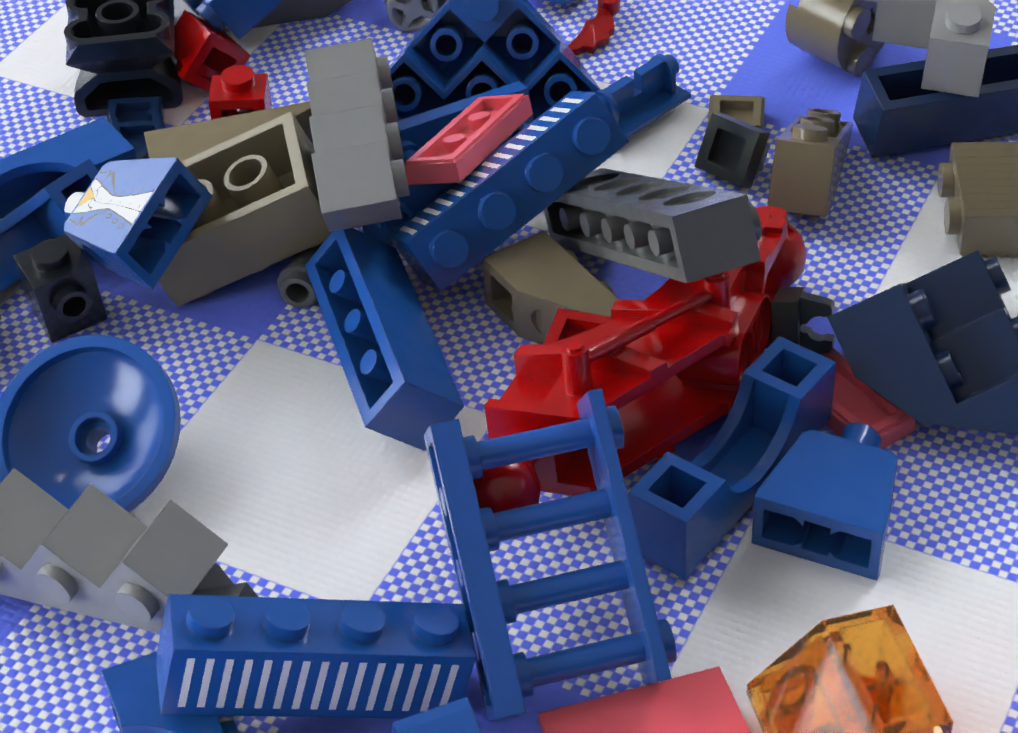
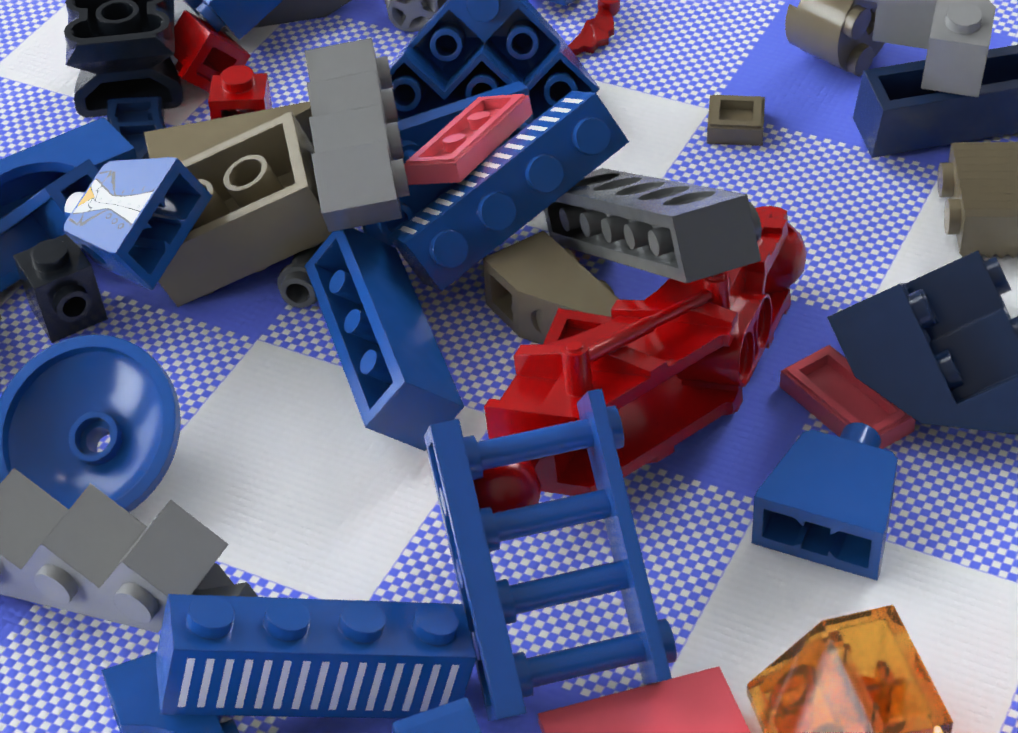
(647, 96): blue hinge -> none
(690, 506): blue arch -> none
(732, 150): pearl dark grey tile -> none
(792, 311): pearl dark grey tile -> none
(809, 162): dark tan slope -> none

